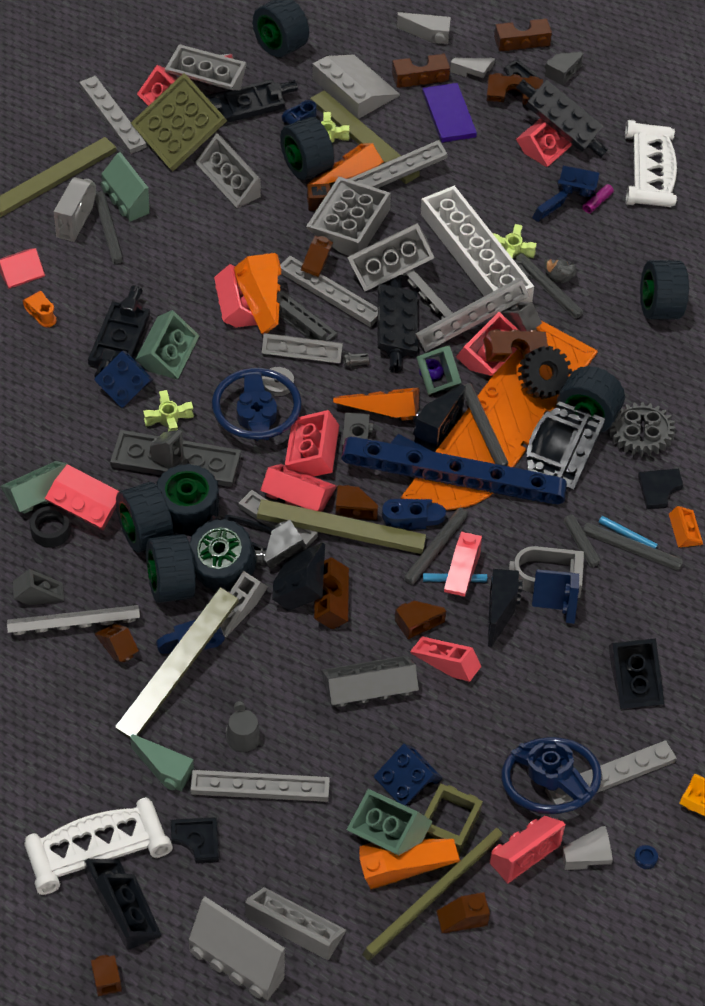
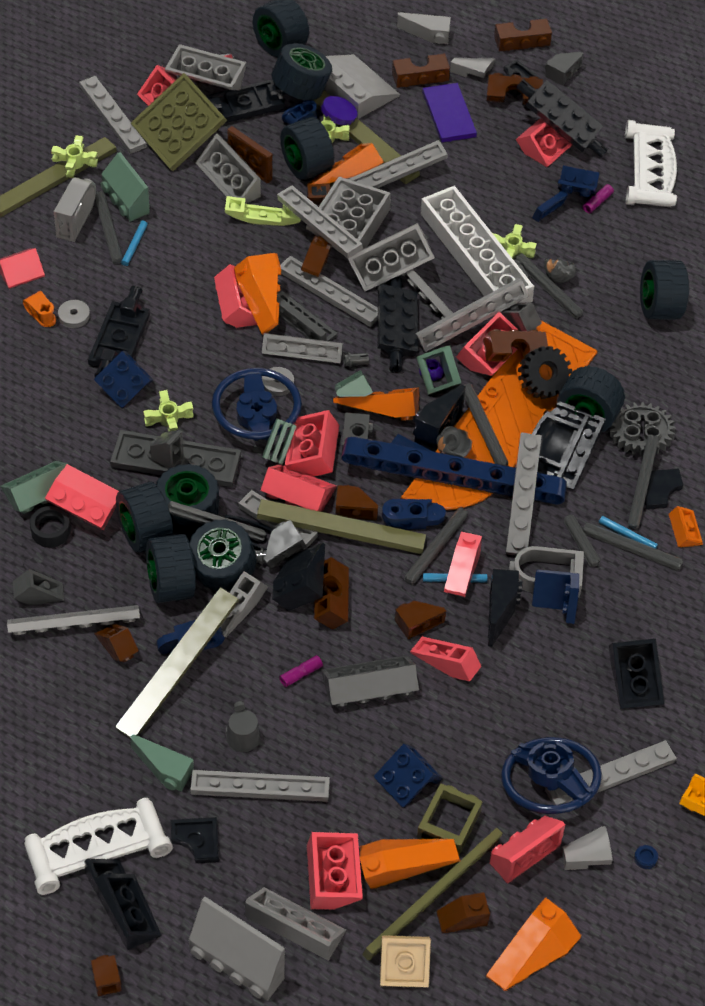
(73, 306): none -> light grey piece
(74, 156): none -> yellowish green pin
(134, 243): none -> dark azure bar
(167, 346): sand green slope -> none
(204, 517): none -> dark grey axle
(251, 153): none -> reddish brown tile
(259, 214): none -> yellowish green slope
(280, 460): none -> sand green tile
(301, 71): none -> black wheel
(302, 670): none -> magenta piece
(320, 222): none -> light grey plate
(333, 870): none -> coral slope
(339, 110): none -> dark purple tile
(353, 386): none -> sand green tile
(388, 823): sand green slope -> none
(405, 961): none -> tan plate
(454, 442): none -> dark grey hair
(523, 493): none -> light grey plate
(541, 940): none -> orange wedge
(643, 481): none -> dark grey axle

